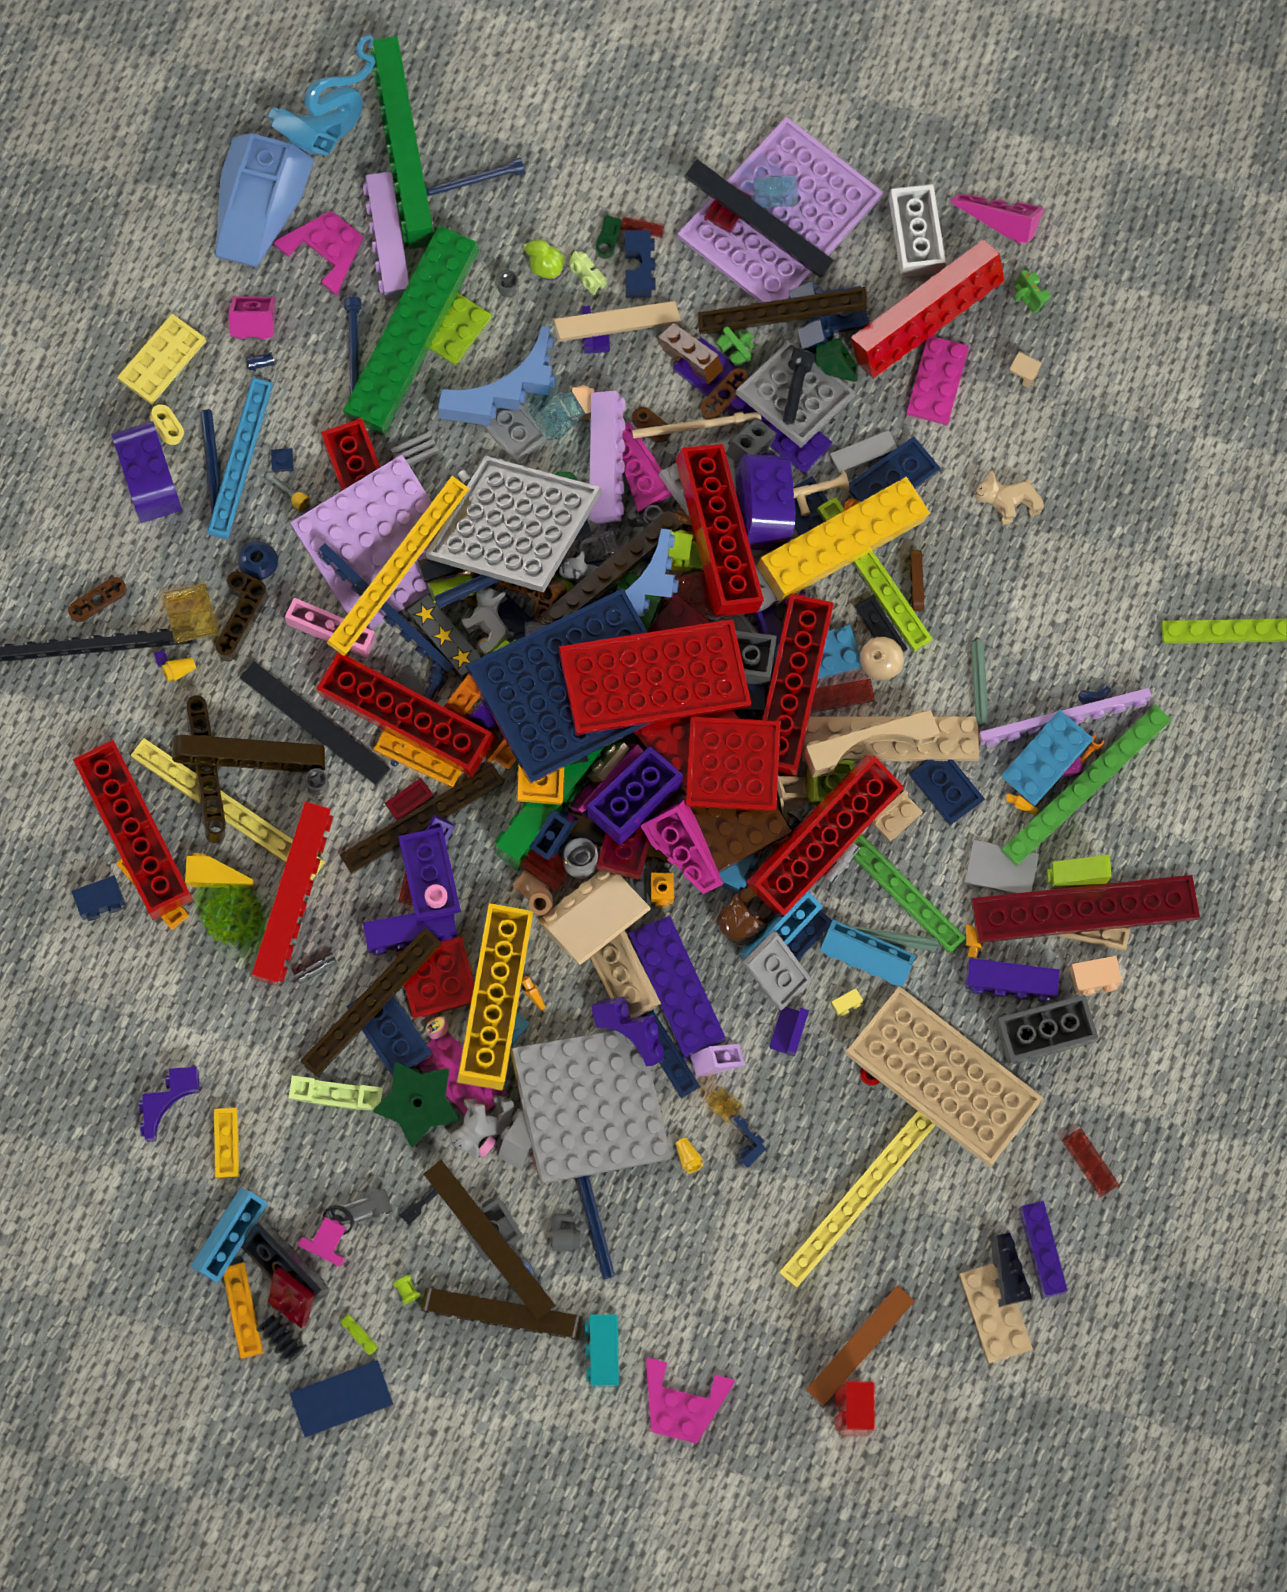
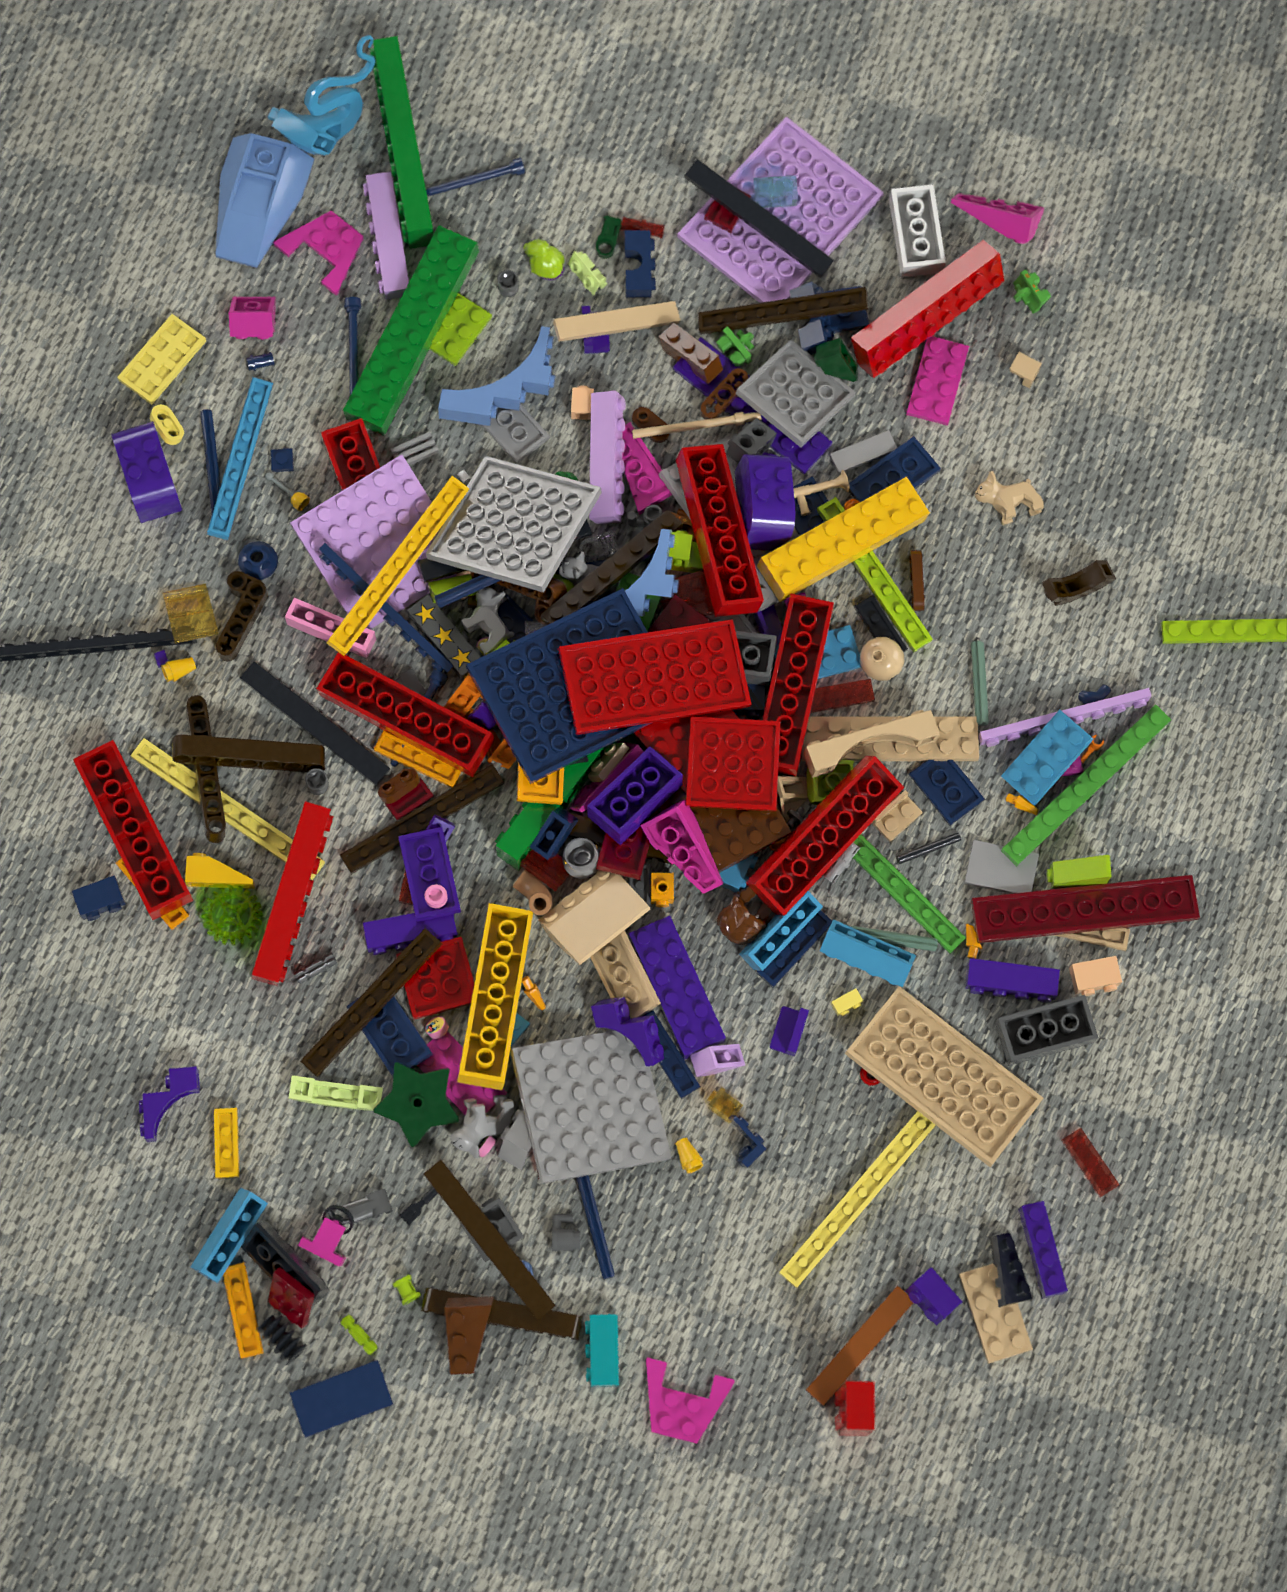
(114, 596): reddish brown beam -> none
(398, 785): none -> reddish brown plate
(465, 1331): none -> reddish brown wedge
(559, 416): clear light blue brick -> none
(777, 970): light grey tile -> none
(801, 364): black axle -> none
(928, 848): none -> black bar
(933, 1296): none -> dark purple brick
(1079, 584): none -> dark brown arch

